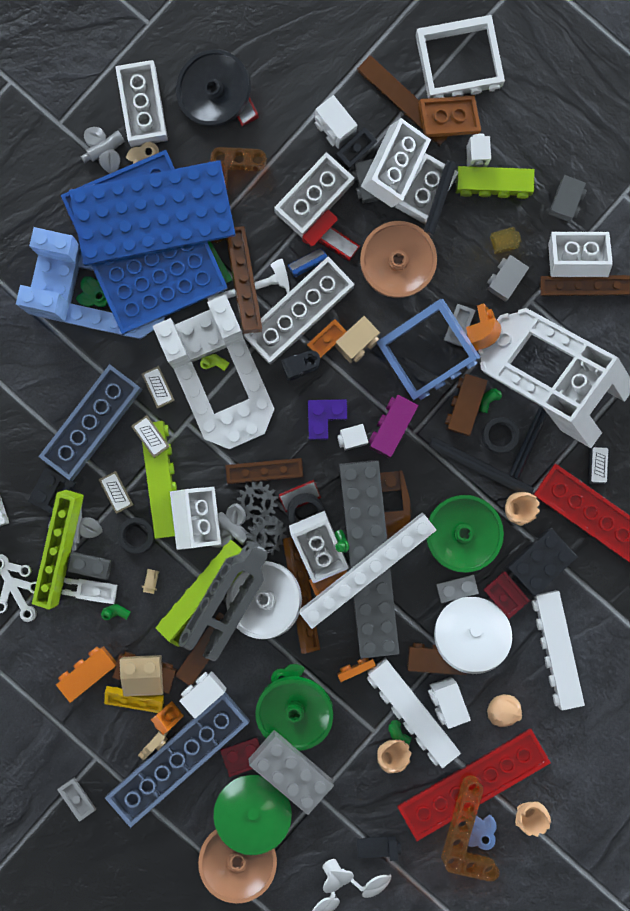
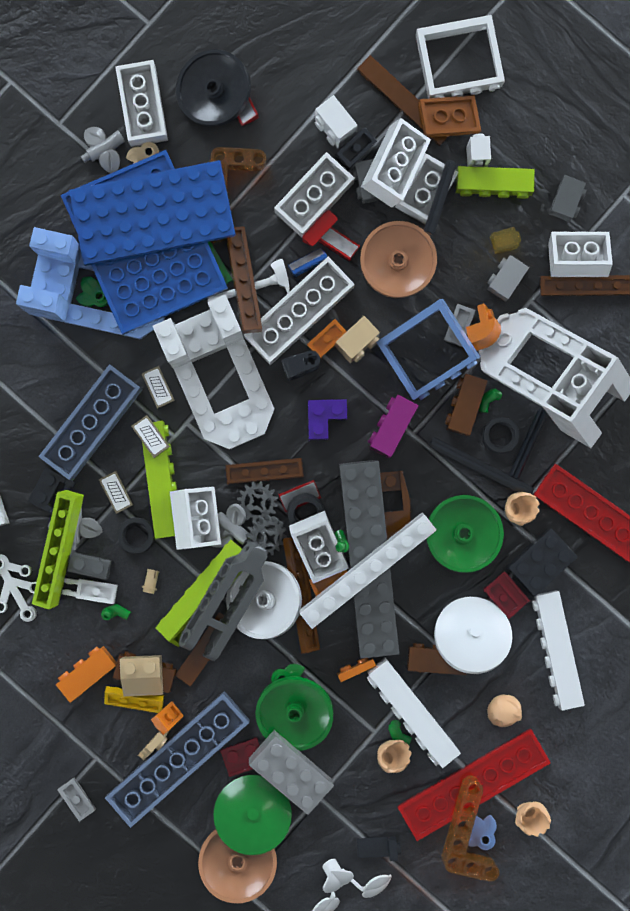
(203, 694): white brick -> none
(214, 360): lime arm -> none
(352, 437): white brick -> none
(449, 701): white brick -> none
(457, 588): light grey plate -> none
(599, 465): tile -> none

